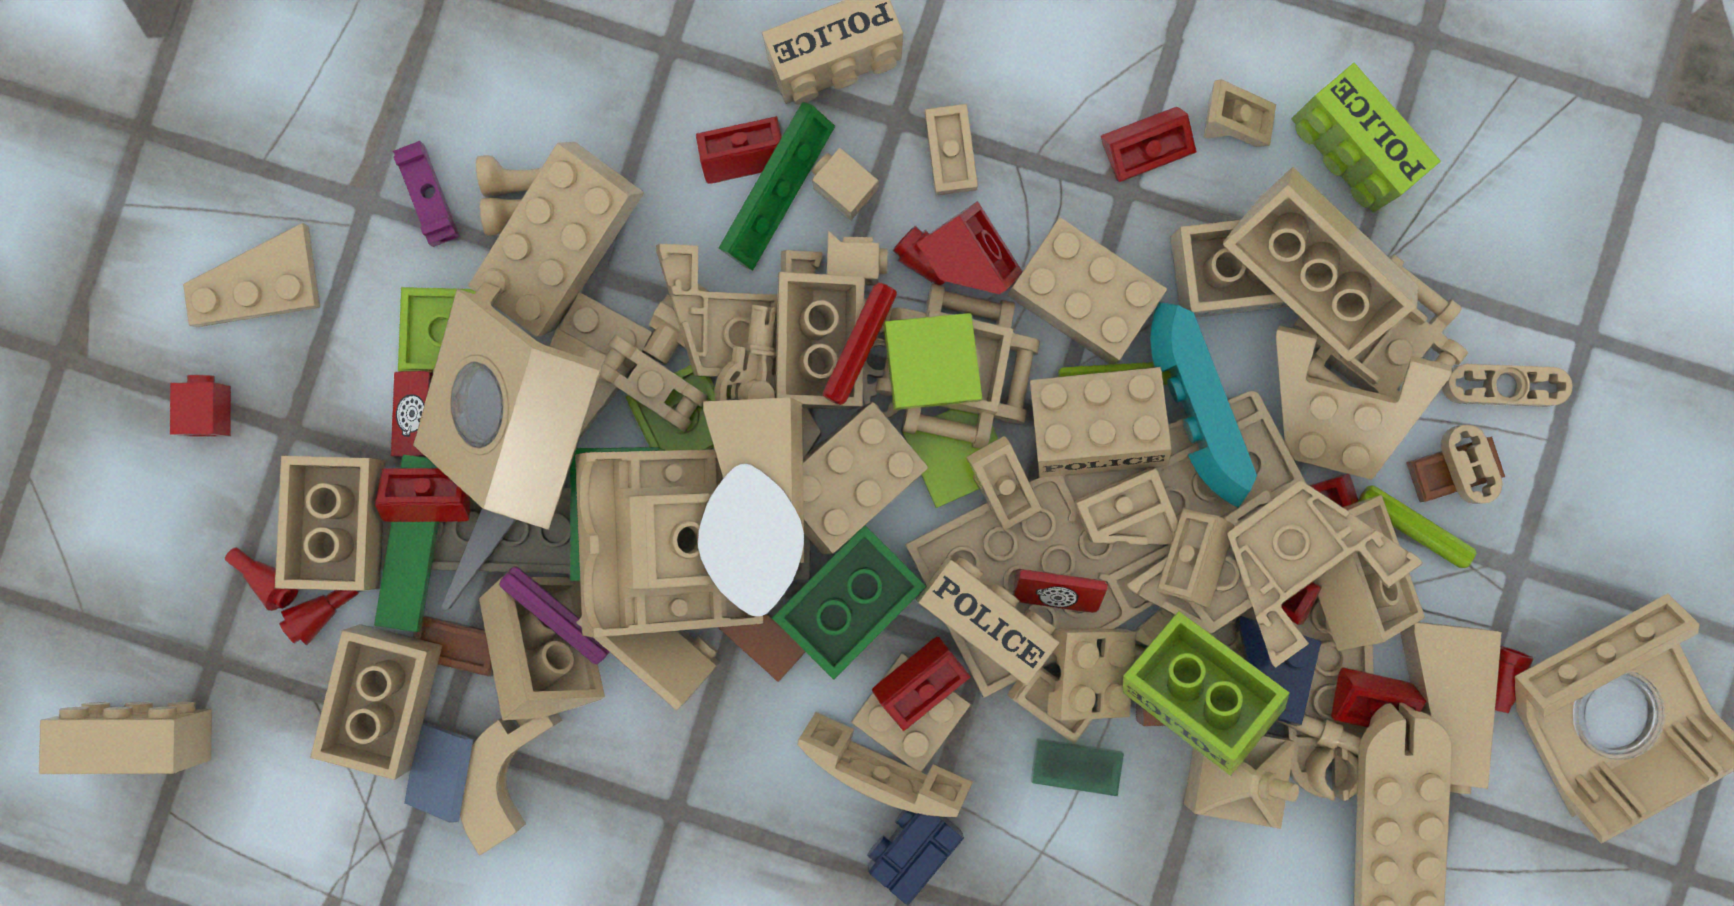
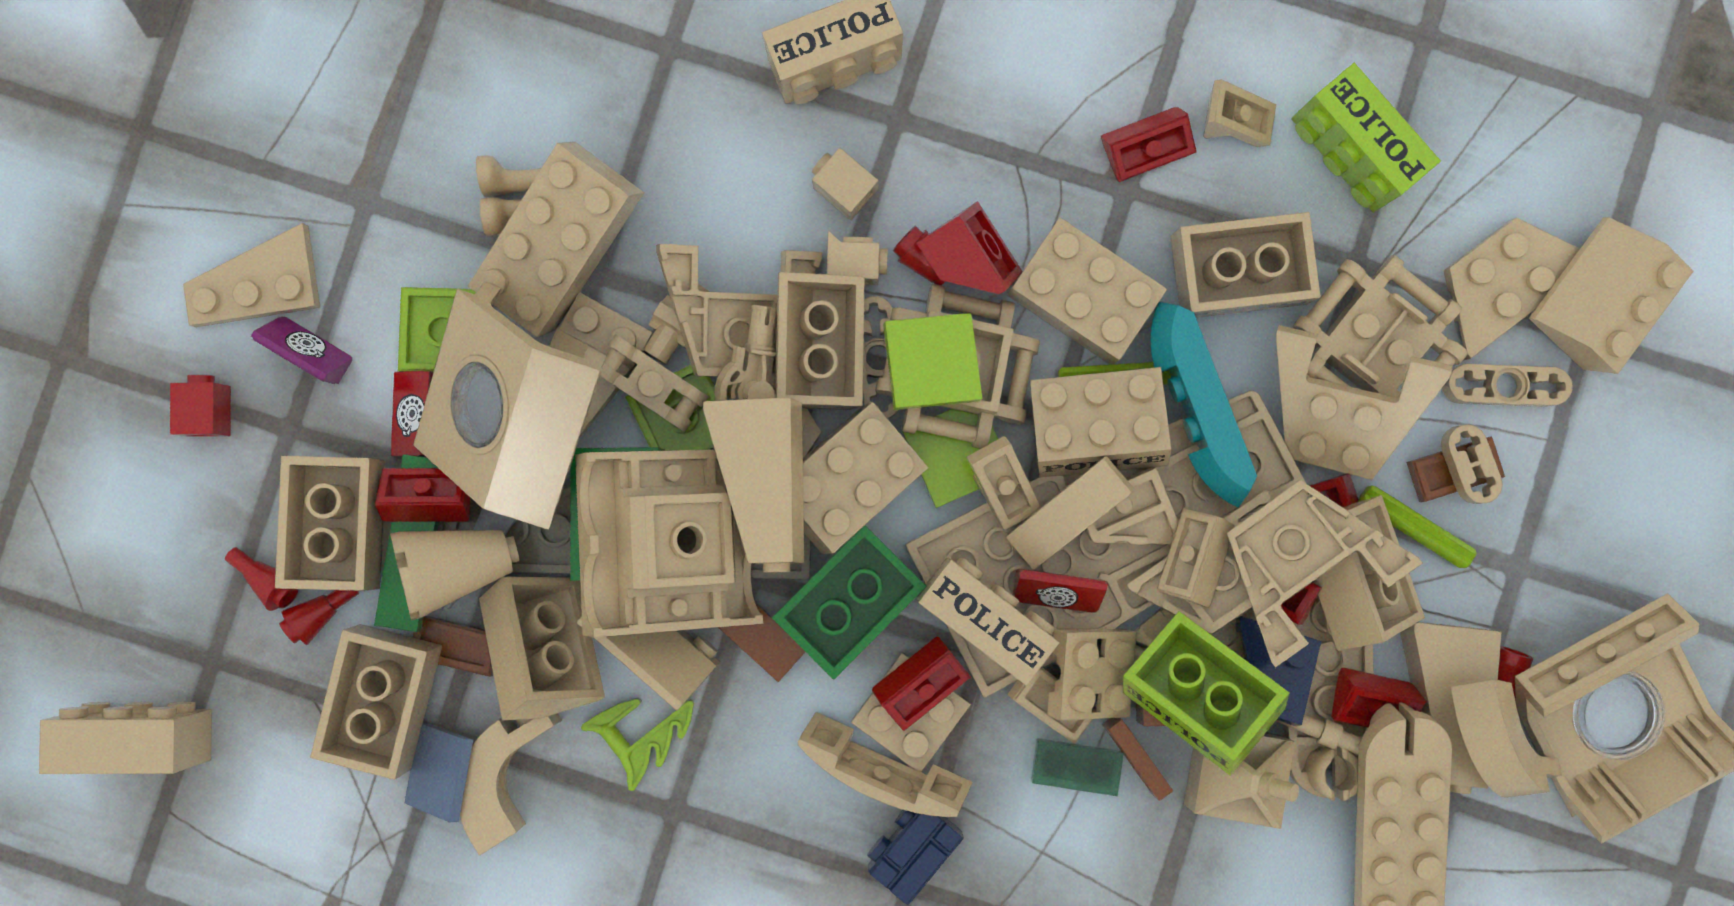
(303, 349): none -> magenta slope
(419, 176): magenta piece -> none
(449, 565): none -> tan cone
(551, 613): magenta axle -> none
(637, 756): none -> lime piece
(737, 149): red slope -> none
(750, 540): white sticker -> none
(777, 186): green tile -> none
(859, 343): red axle -> none
(951, 149): tan plate -> none
(1070, 512): none -> tan tile
(1137, 758): none -> dark orange tile
(1322, 265): tan slope -> none
(1497, 741): none -> tan arch
(1504, 280): none -> tan wing
(1610, 296): none -> tan slope

